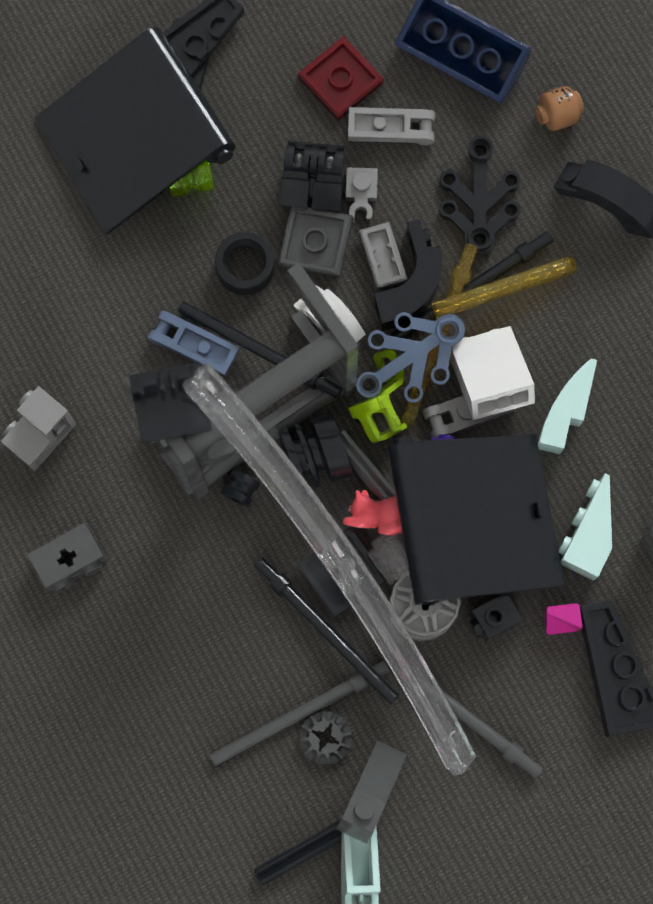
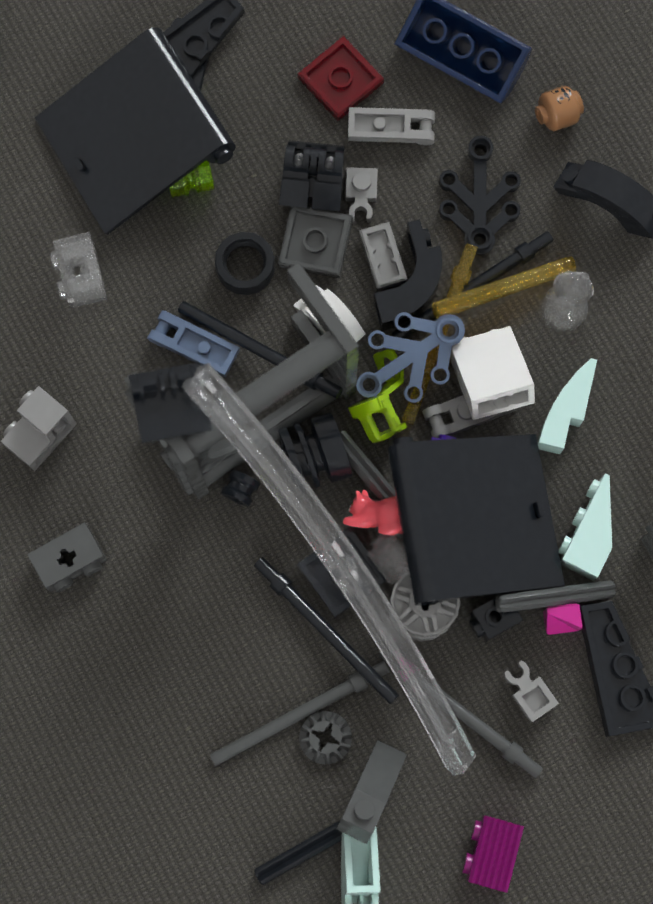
(72, 253): none -> clear brick
(493, 853): none -> magenta brick
(533, 696): none -> light grey plate
(555, 596): none -> dark grey axle
(566, 302): none -> clear hair

